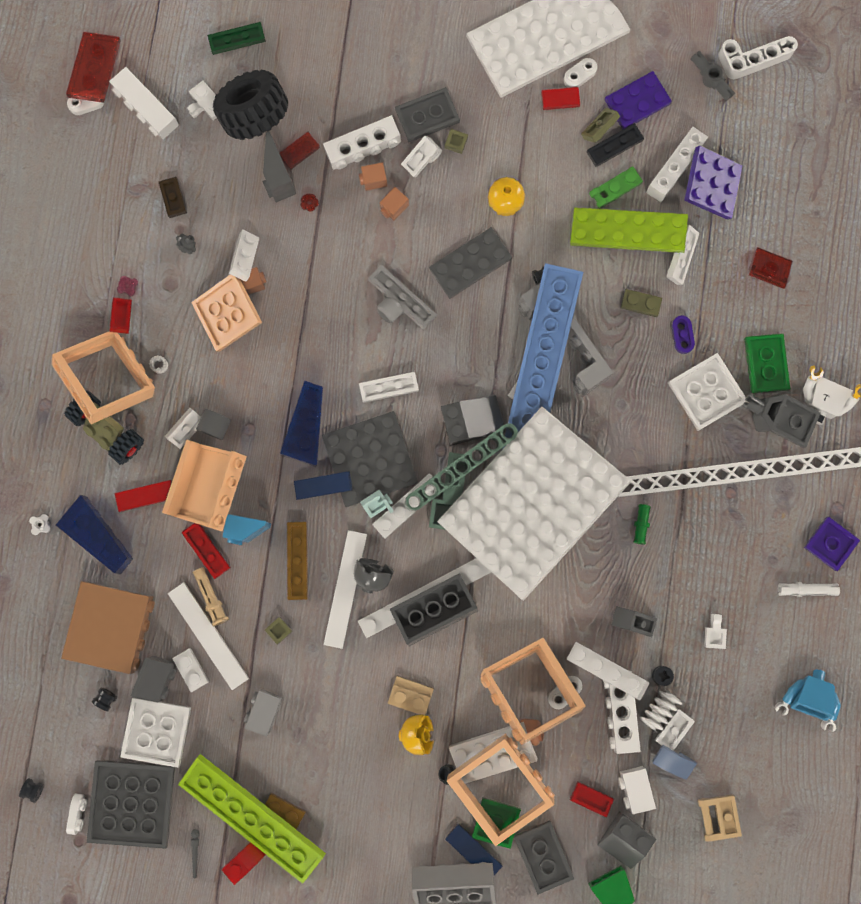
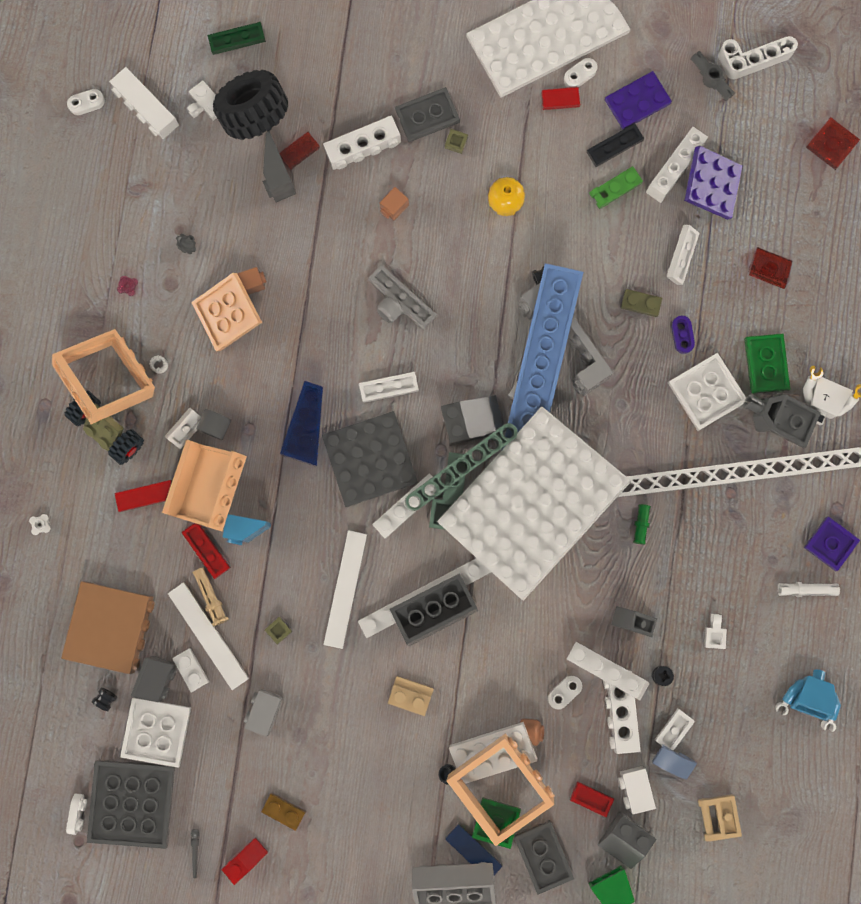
(31, 790): black wheel -> none
(91, 532): clear blue wedge -> none
(93, 67): clear red plate -> none
(120, 315): red tile -> none
(172, 197): dark brown plate -> none
(244, 255): white plate -> none
(251, 818): lime plate -> none
(297, 561): pearl gold plate -> none
(305, 199): clear red plate -> none
(323, 485): dark blue tile -> none
(371, 575): dark grey cylinder -> none
(373, 176): nougat brick -> none
(376, 503): light aqua bracket -> none
(416, 734): yellow cylinder -> none
(424, 153): white plate -> none
(470, 263): dark grey plate -> none
(558, 676): light nougat window -> none
(600, 125): olive plate -> none
(629, 230): lime plate -> none
(660, 710): white piece -> none
(833, 143): none -> clear red plate

